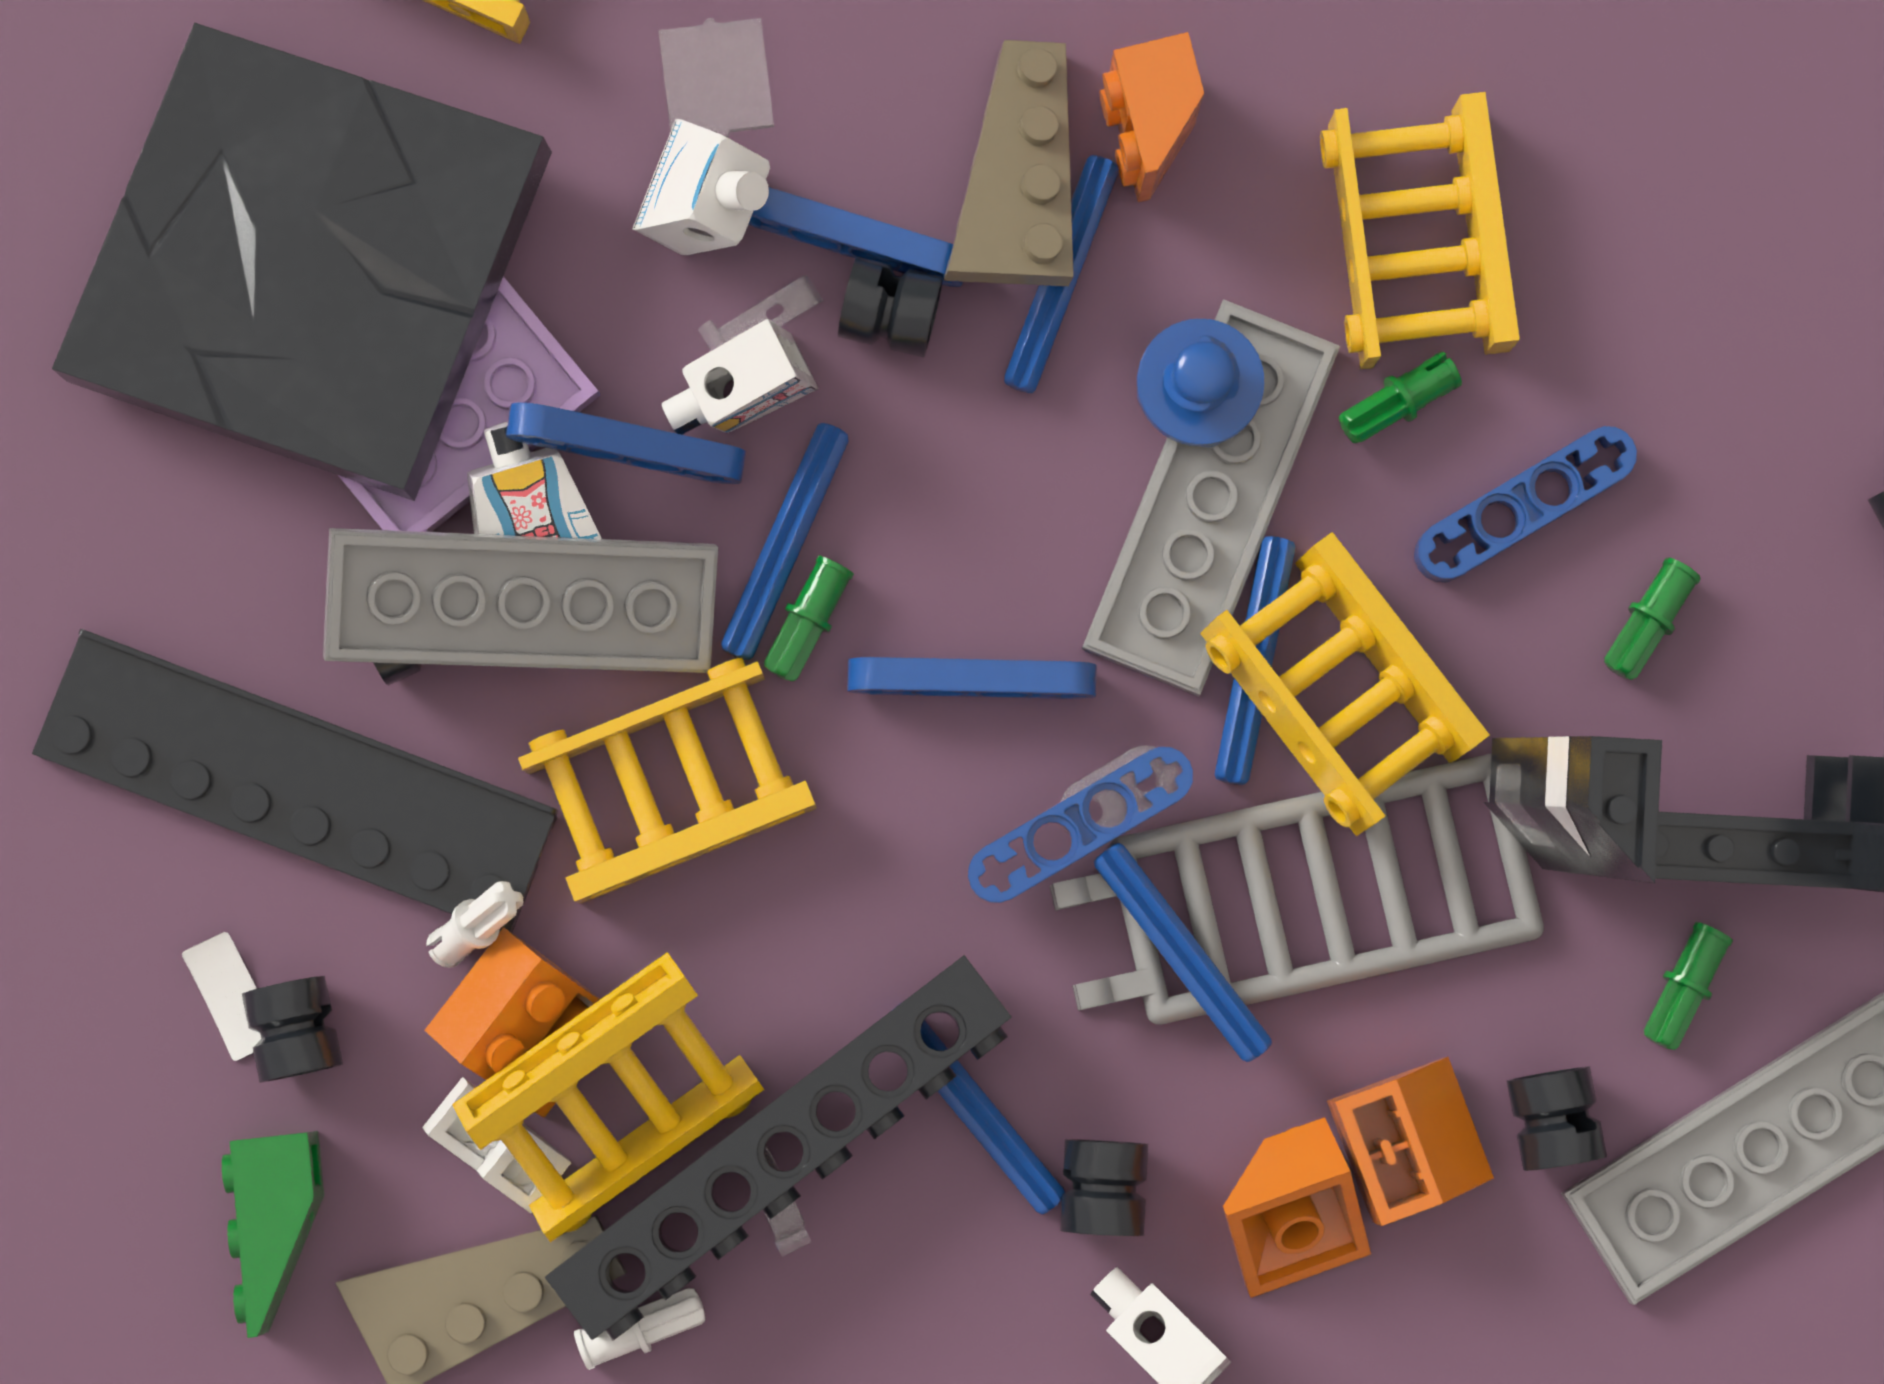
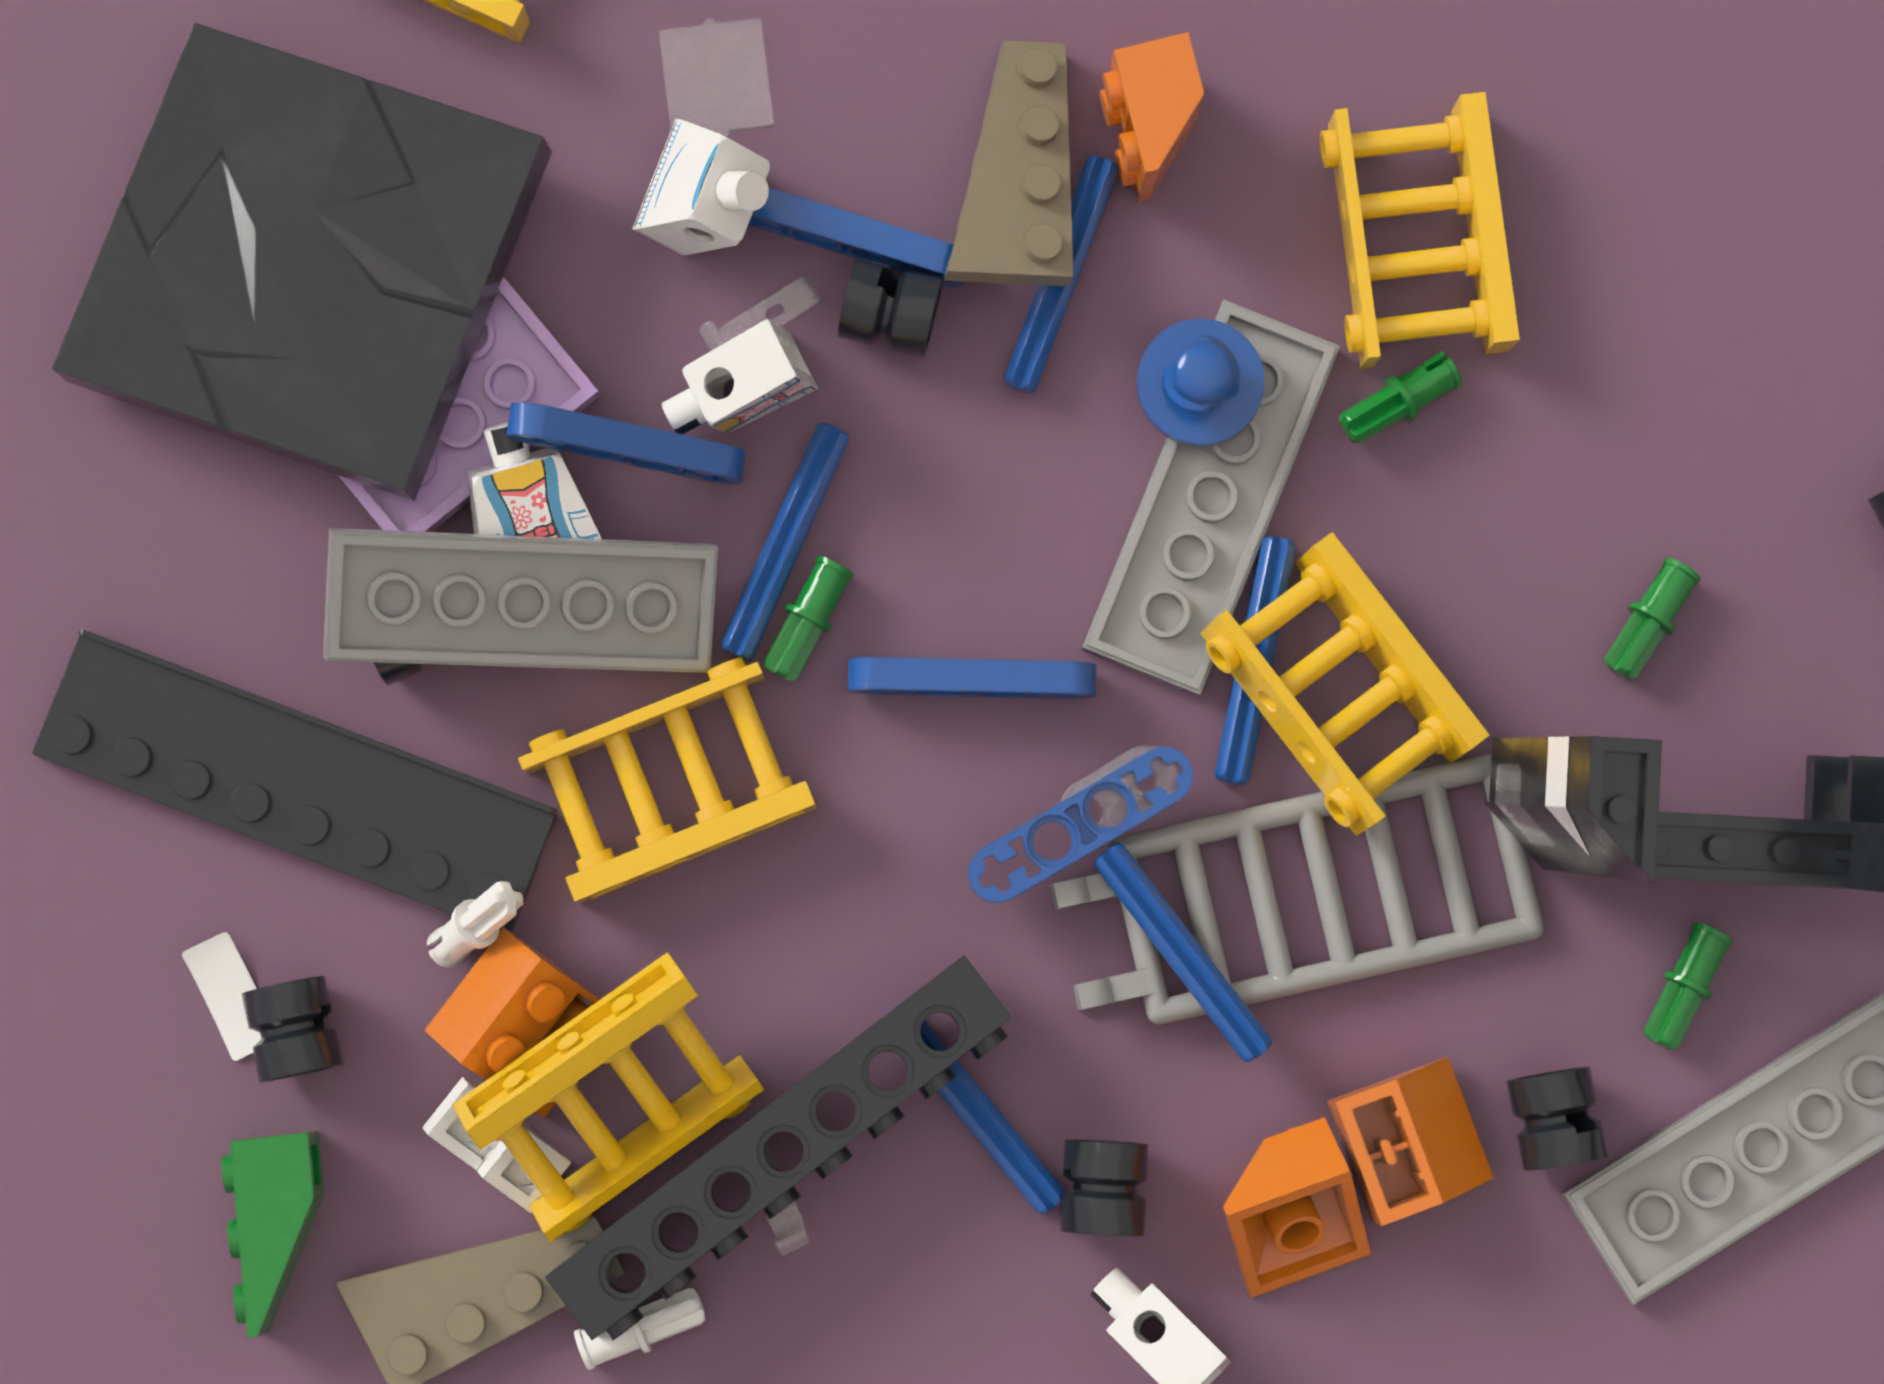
(1527, 508): blue beam -> none

